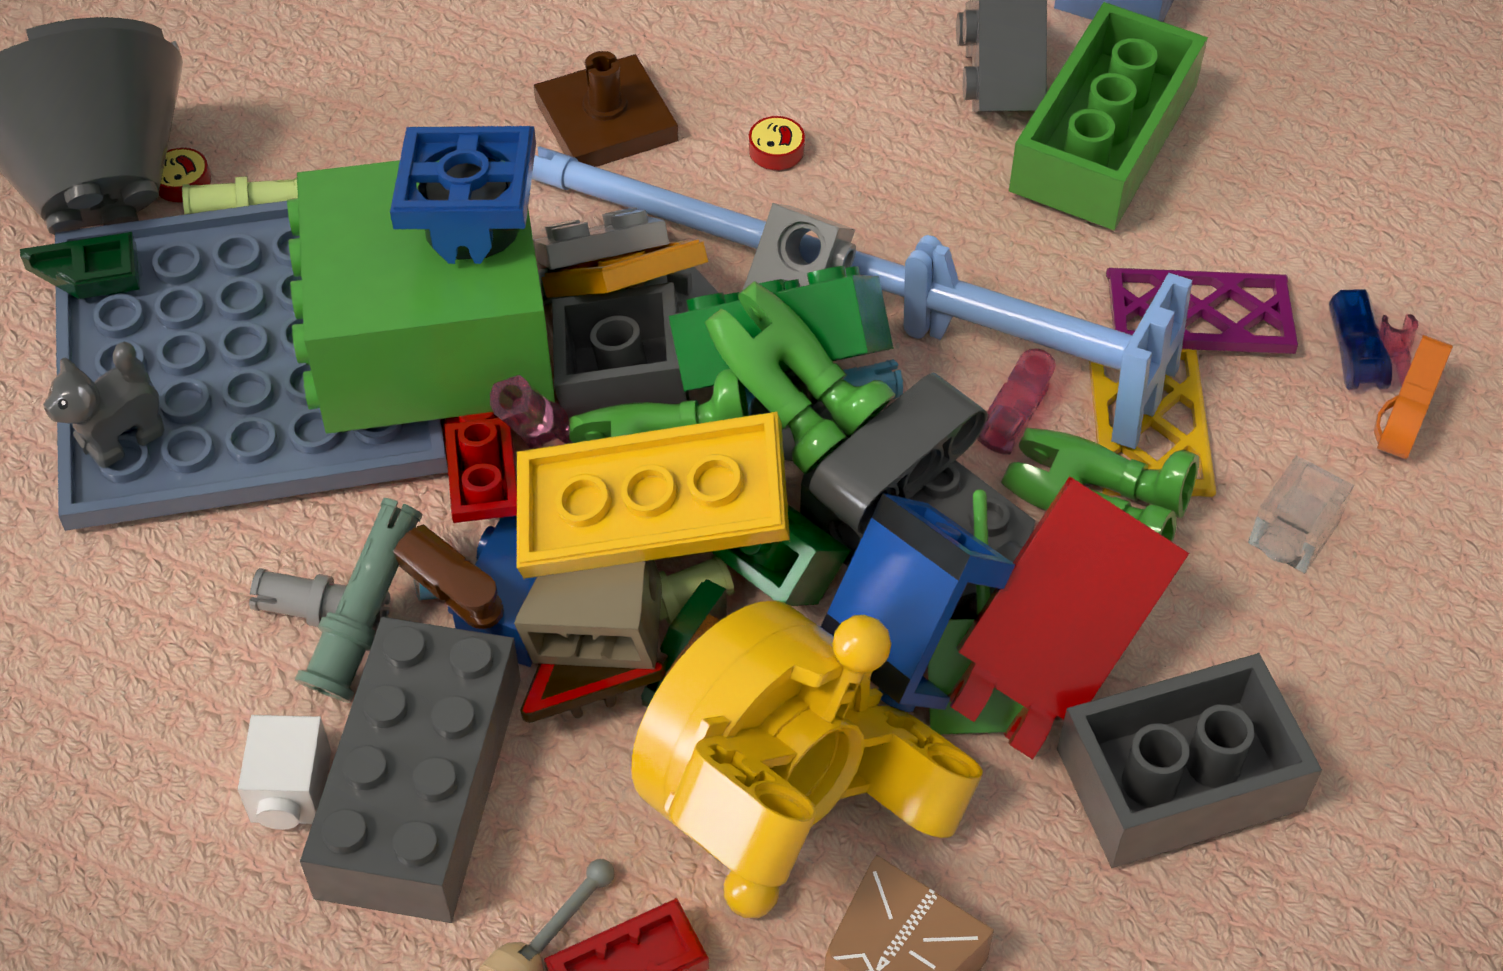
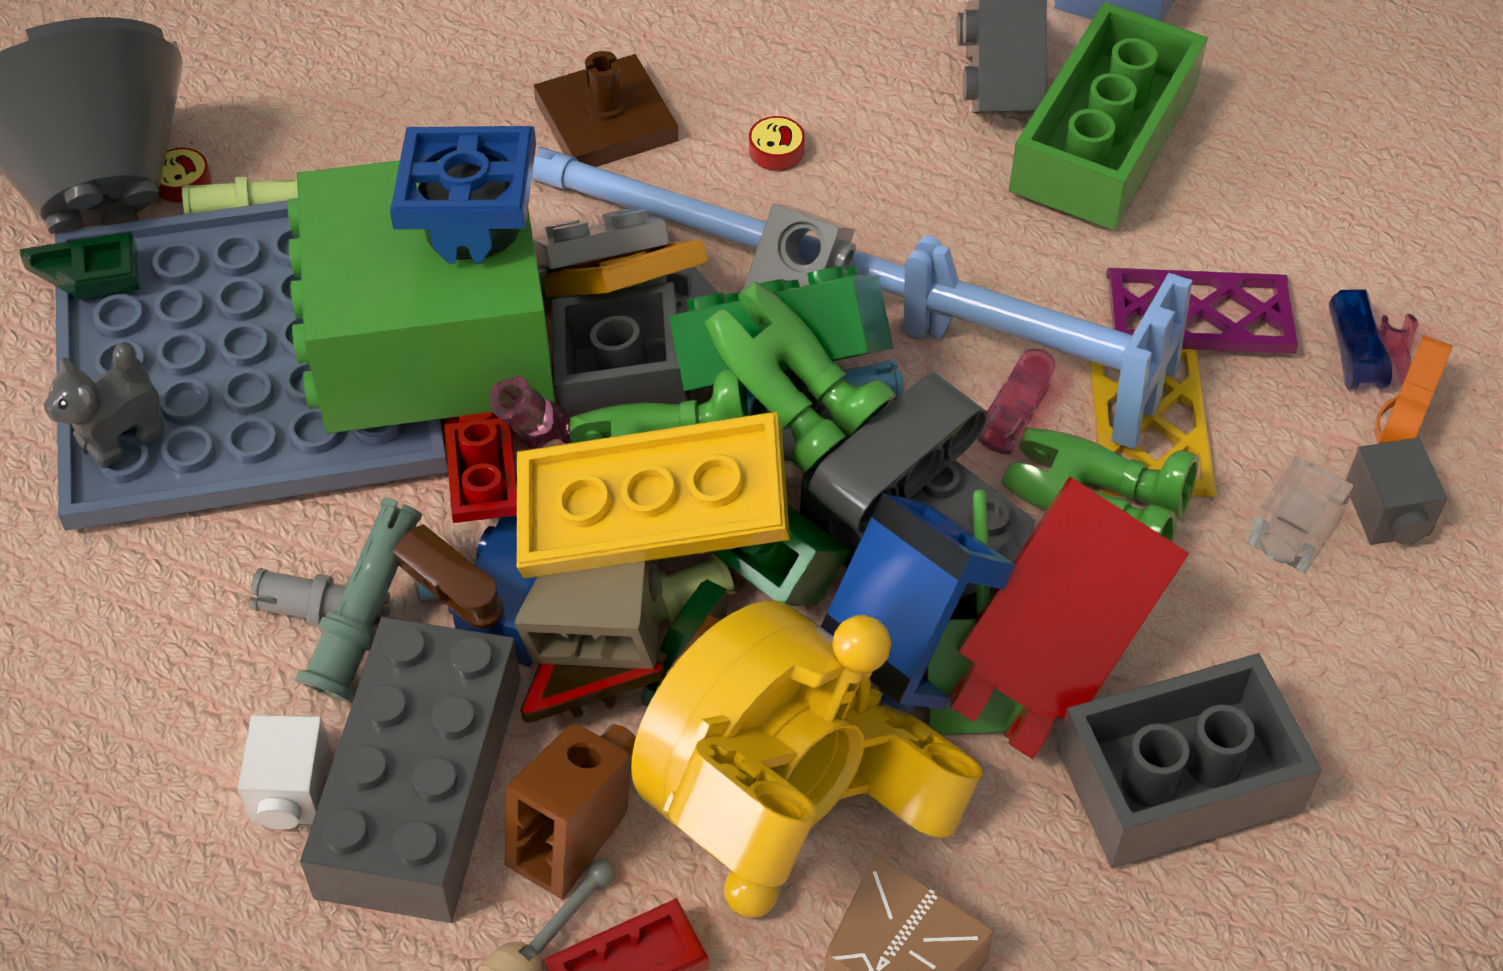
(567, 805): none -> dark orange torso
(1396, 491): none -> dark grey brick

